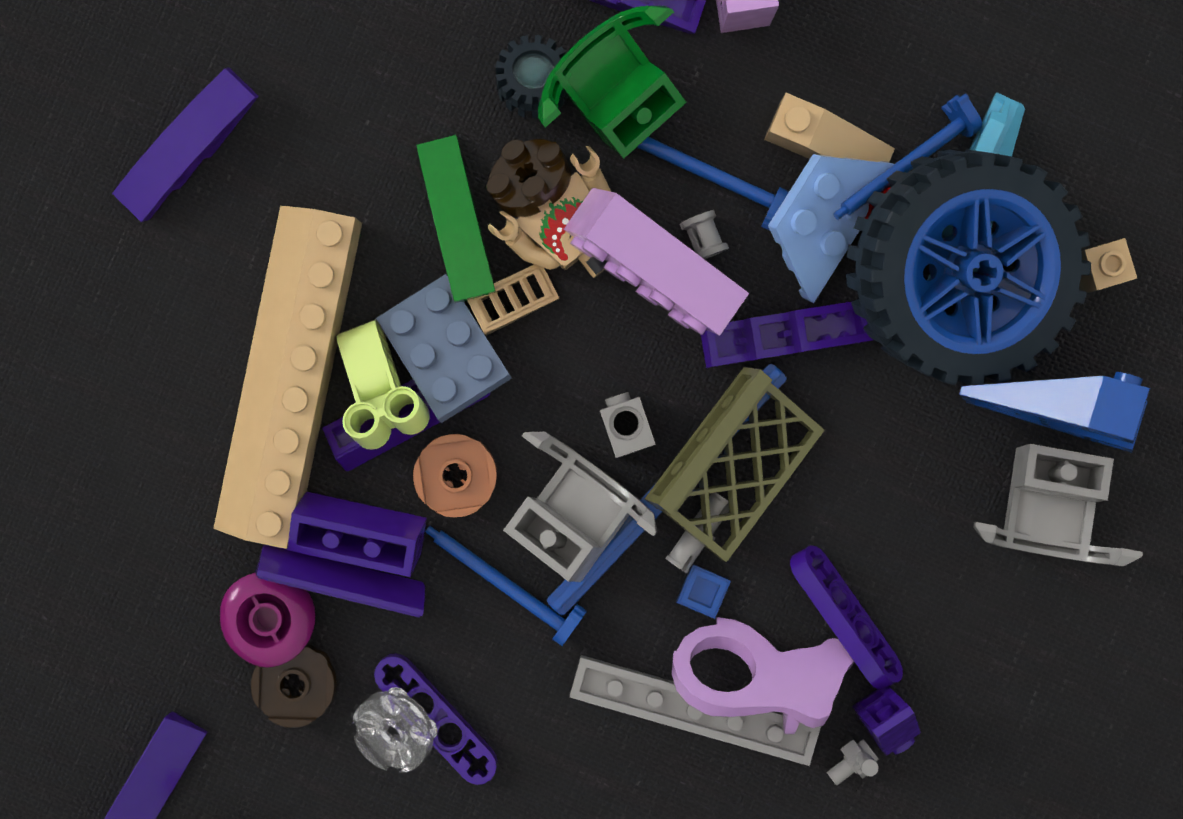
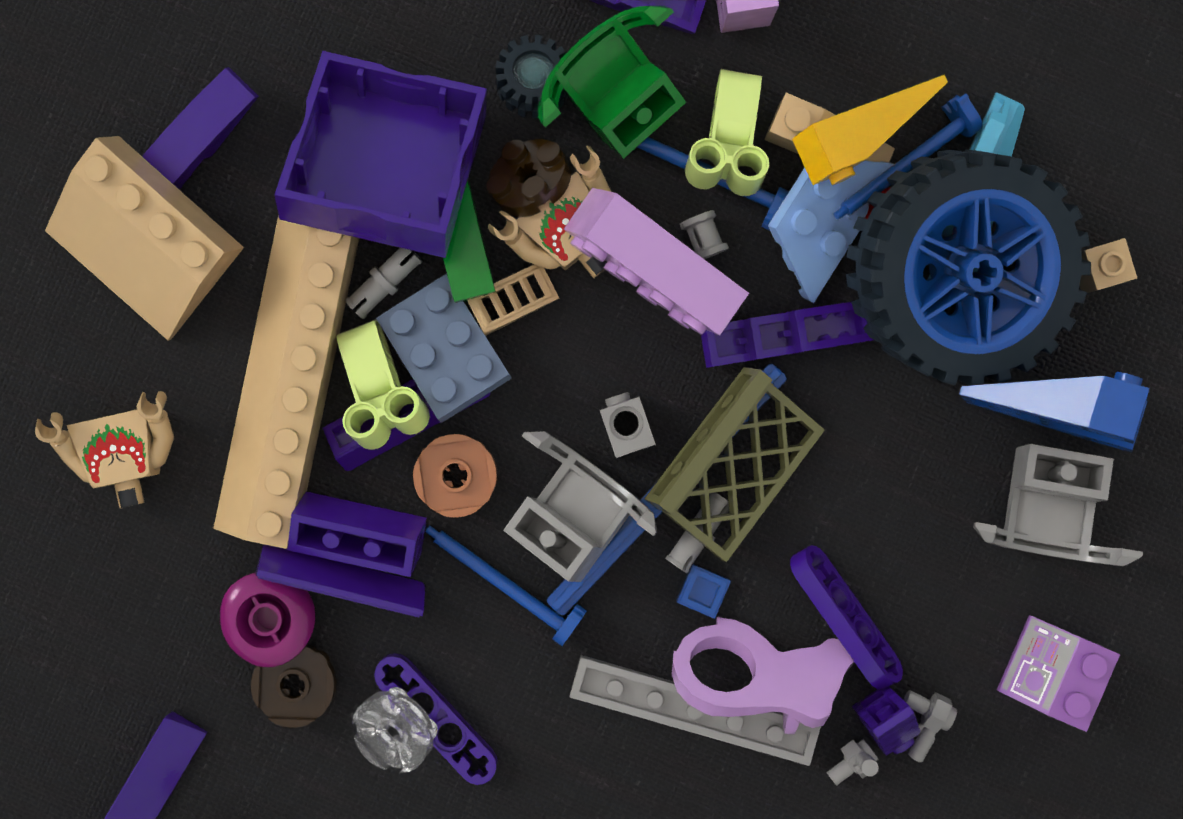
(115, 447): none -> tan torso
(140, 234): none -> tan slope
(382, 154): none -> dark purple tile
(383, 281): none -> light grey pin
(731, 137): none -> yellowish green piece
(847, 139): none -> yellow slope
(936, 715): none -> light grey piece
(1058, 673): none -> medium lavender slope

